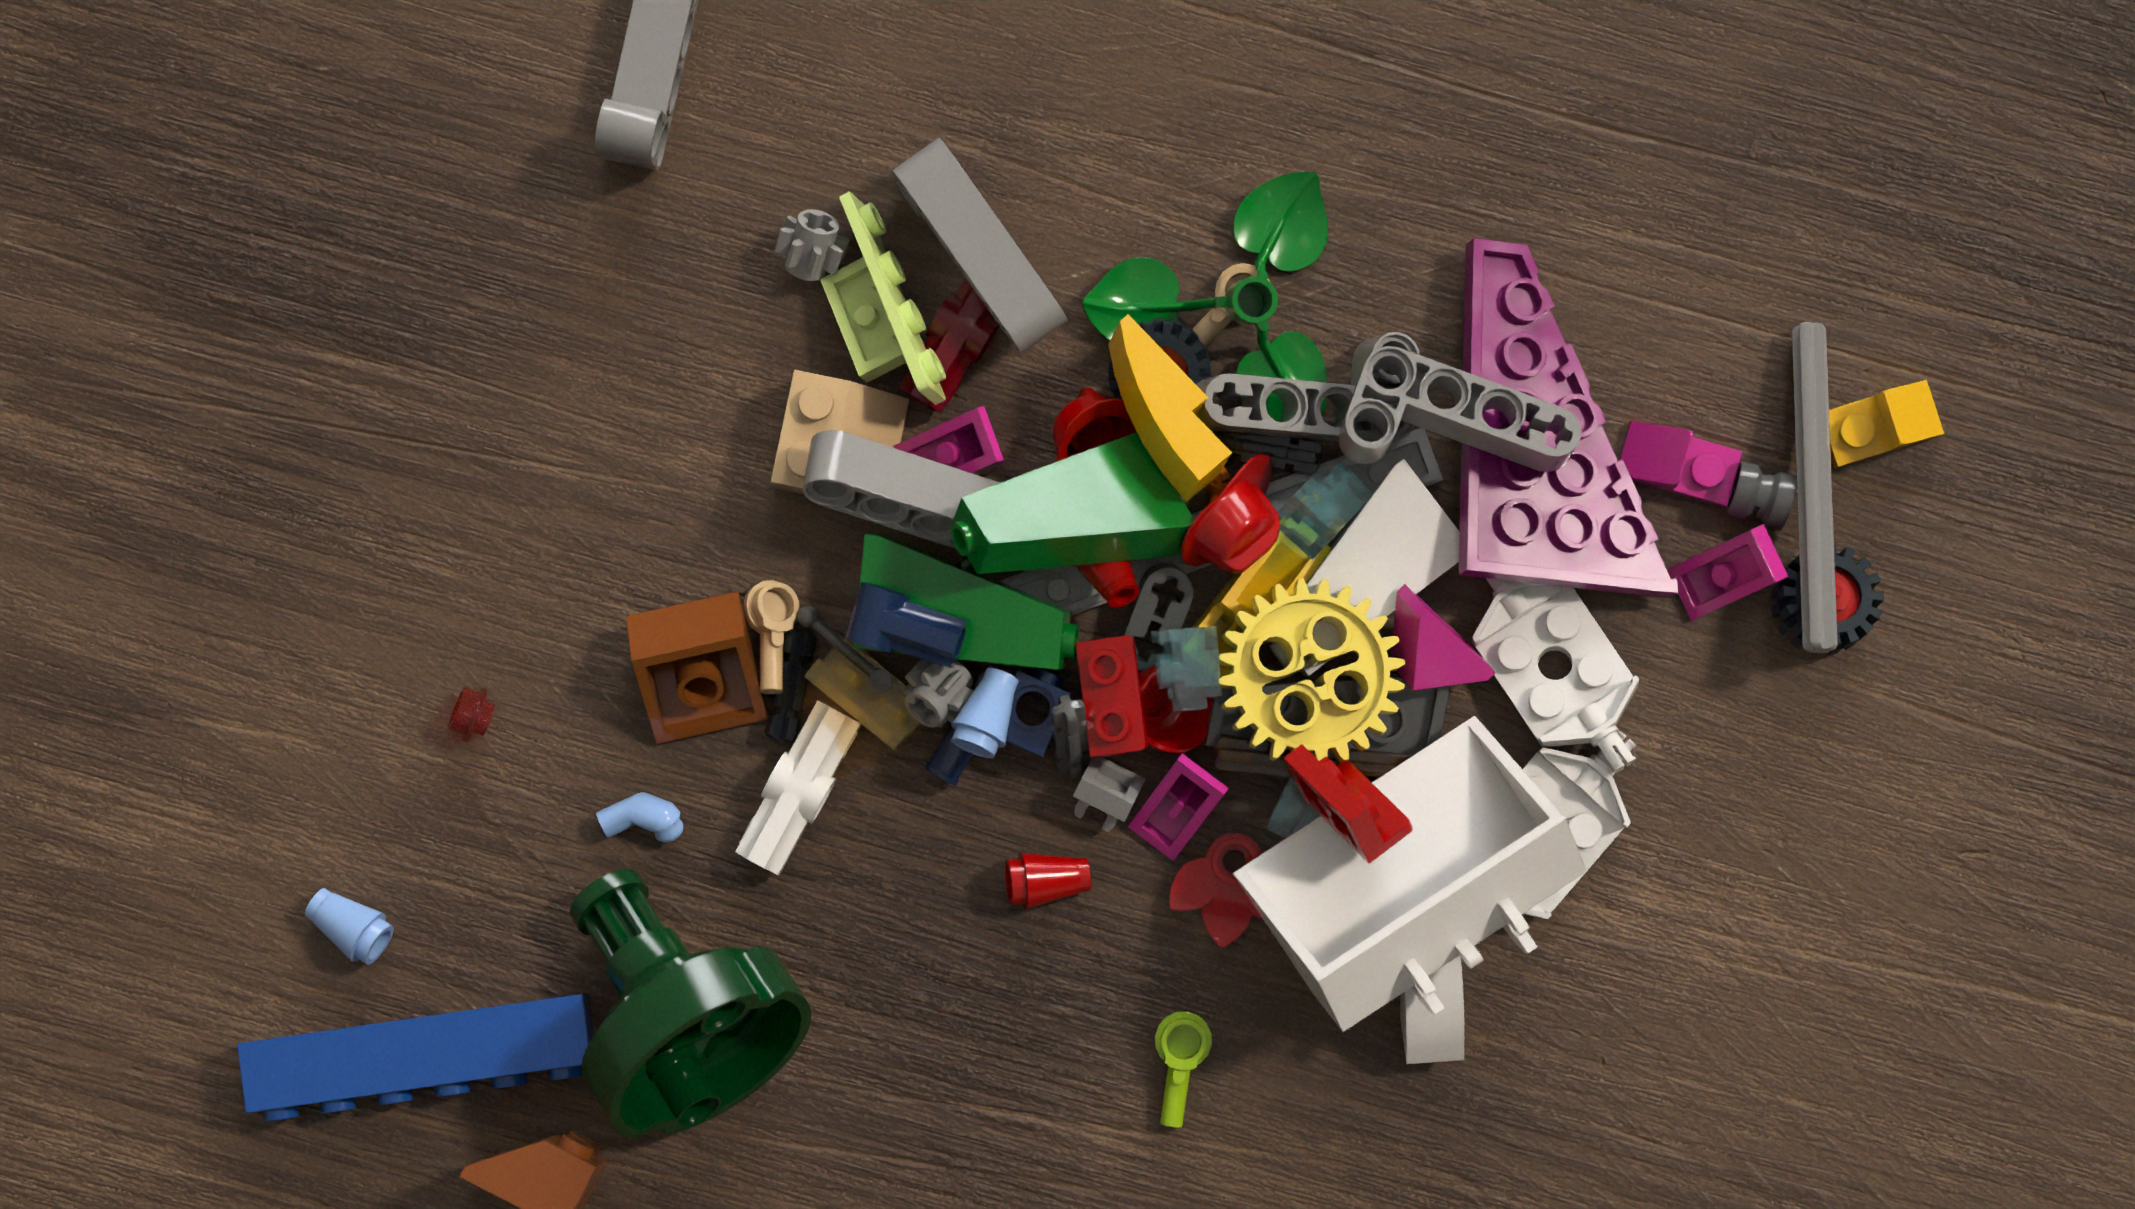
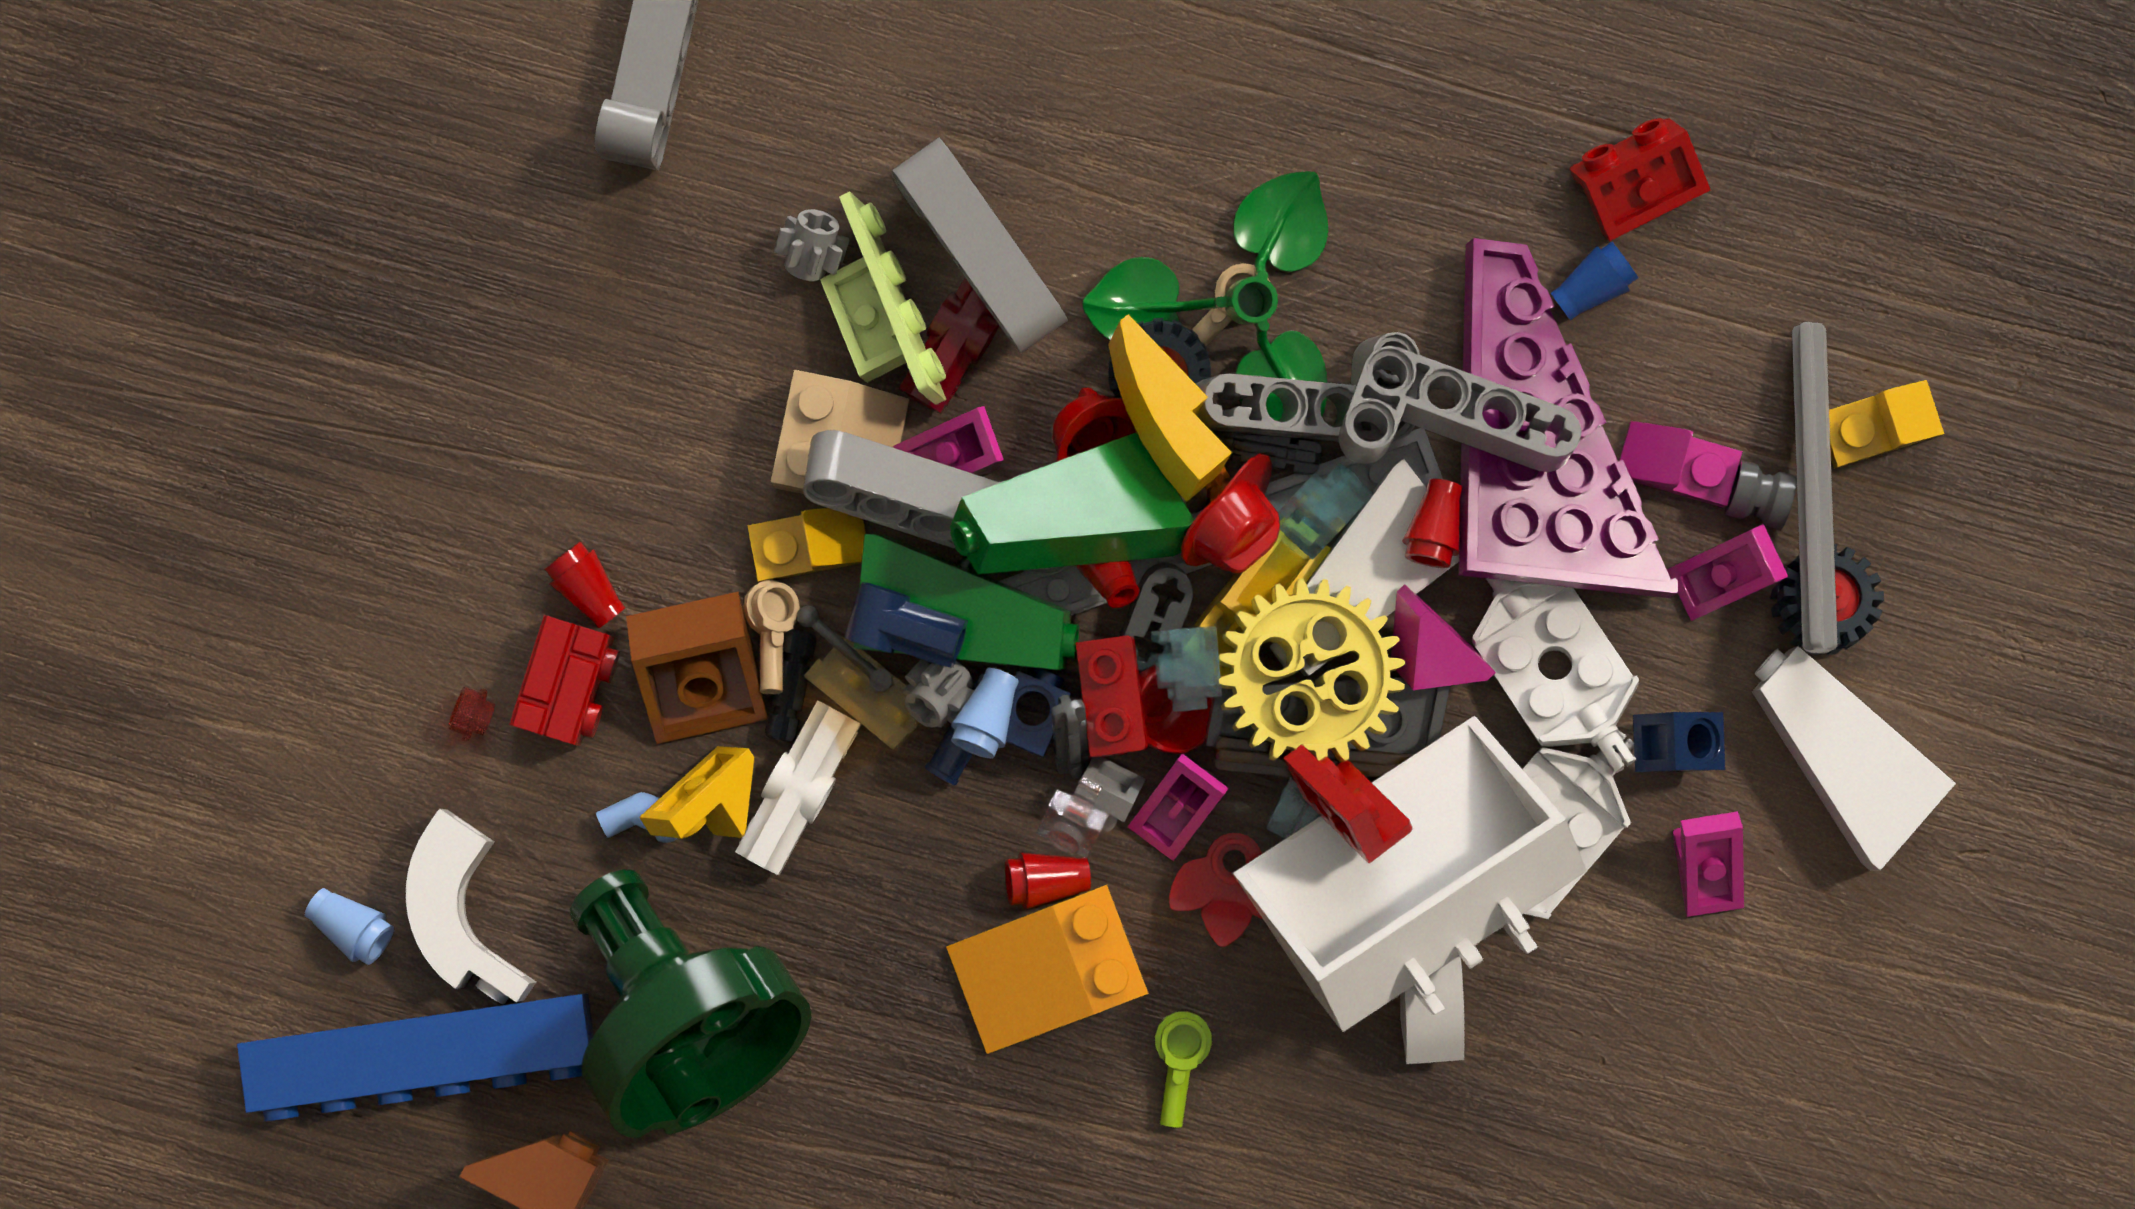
(437, 911): none -> white arch
(564, 681): none -> red brick
(585, 584): none -> red cone
(710, 794): none -> yellow slope
(806, 543): none -> yellow slope
(1047, 969): none -> light orange slope
(1072, 821): none -> clear plate
(1435, 526): none -> red cone
(1595, 281): none -> blue cone
(1640, 176): none -> red bracket
(1679, 742): none -> dark blue brick
(1710, 863): none -> dark pink slope
(1852, 758): none -> white slope

